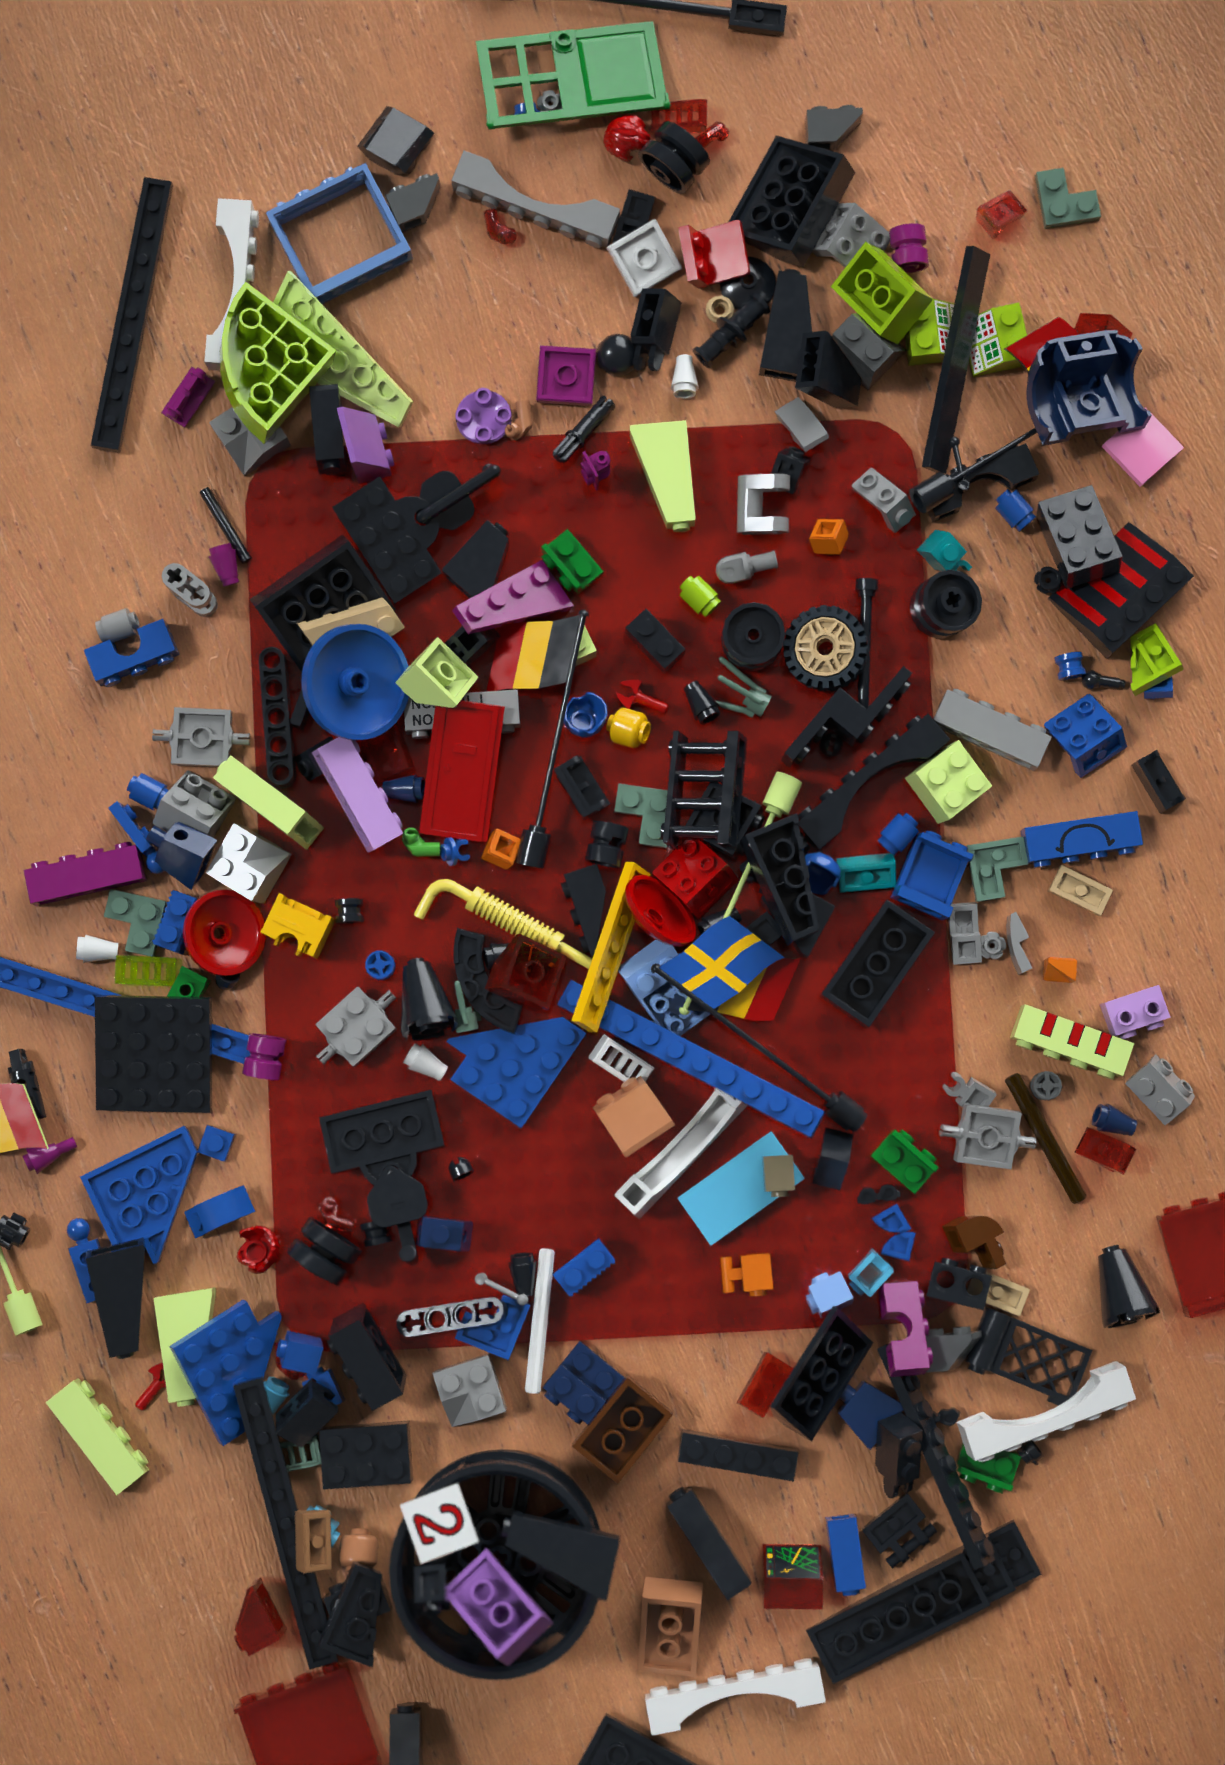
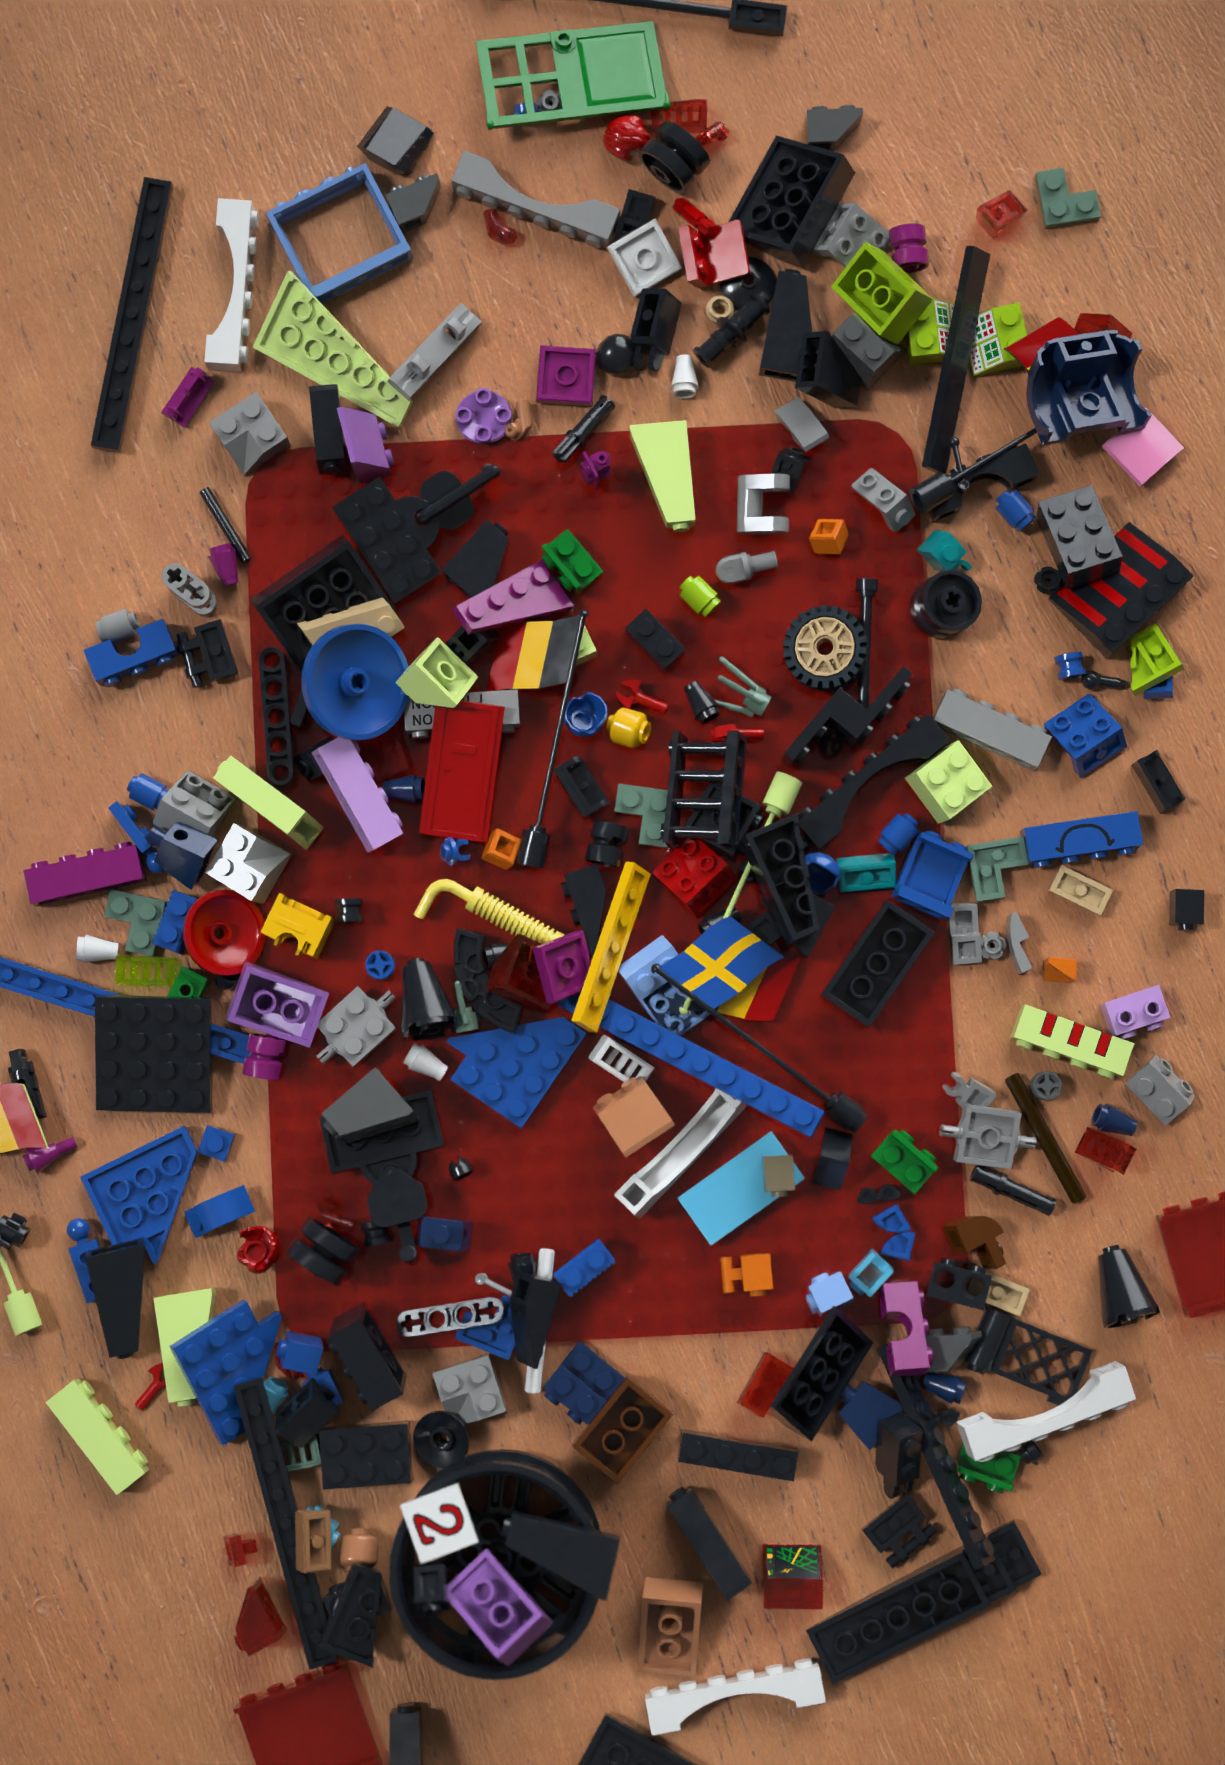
(201, 737): light grey plate -> none
(215, 652): none -> black plate
(237, 1549): none -> clear red tile
(268, 361): lime brick -> none
(276, 1004): none -> medium lavender slope
(368, 1110): none -> dark grey slope
(418, 846): bright green arm -> none
(433, 1447): none -> black dish
(434, 351): none -> light grey hinge
(532, 1311): none -> black slope
(563, 965): none -> magenta plate
(659, 911): red dish -> none
(694, 216): none -> red axle
(719, 733): none -> red bar
(760, 621): black wheel -> none
(845, 1554): blue brick -> none
(945, 1386): none -> dark blue cone
(1018, 1192): none -> black pin
(1186, 909): none -> black brick

